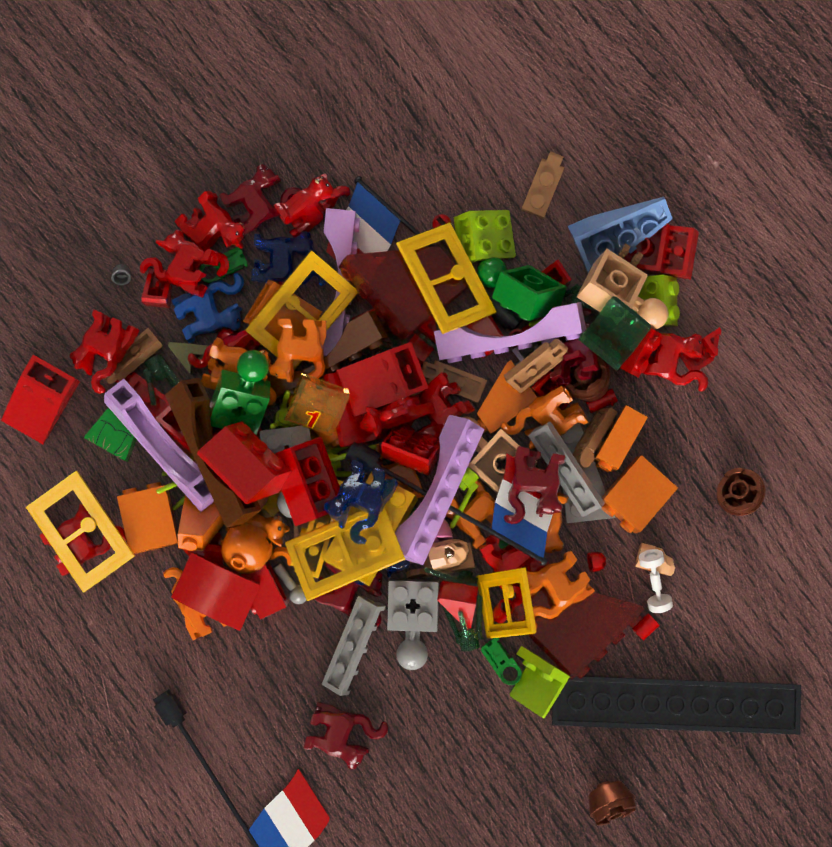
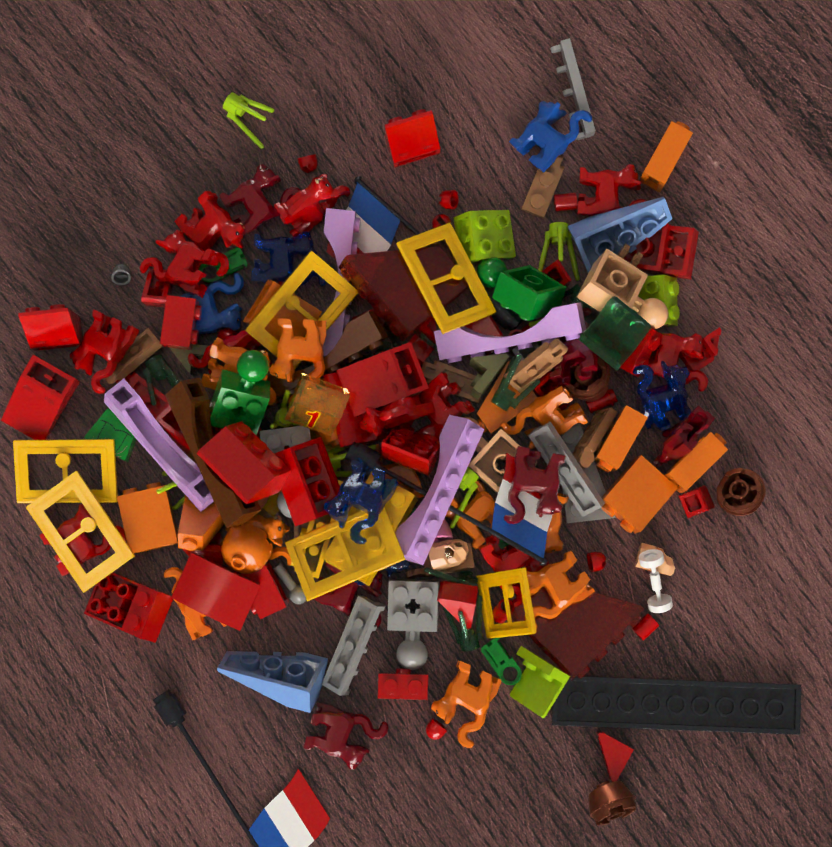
(51, 328): none -> red slope
(63, 460): none -> yellow door
(129, 606): none -> red slope
(180, 322): none -> red brick
(238, 105): none -> lime plant
(286, 679): none -> medium blue wedge
(308, 163): none -> red hinge
(403, 685): none -> red brick
(412, 138): none -> red slope
(435, 729): none -> red hinge
(449, 199): none -> red hinge
(469, 696): none -> orange animal
(489, 367): none -> olive slope
(504, 396): none -> clear green plant
(550, 141): none -> blue animal
(559, 235): none -> lime plant
(565, 201): none -> red hinge
(577, 89): none -> light grey hinge
(607, 186): none -> red animal
(614, 753): none -> red slope
(664, 398): none -> clear blue animal
(666, 156): none -> orange window
(683, 436): none -> dark red animal
(696, 501): none -> red slope
(697, 462): none -> orange window

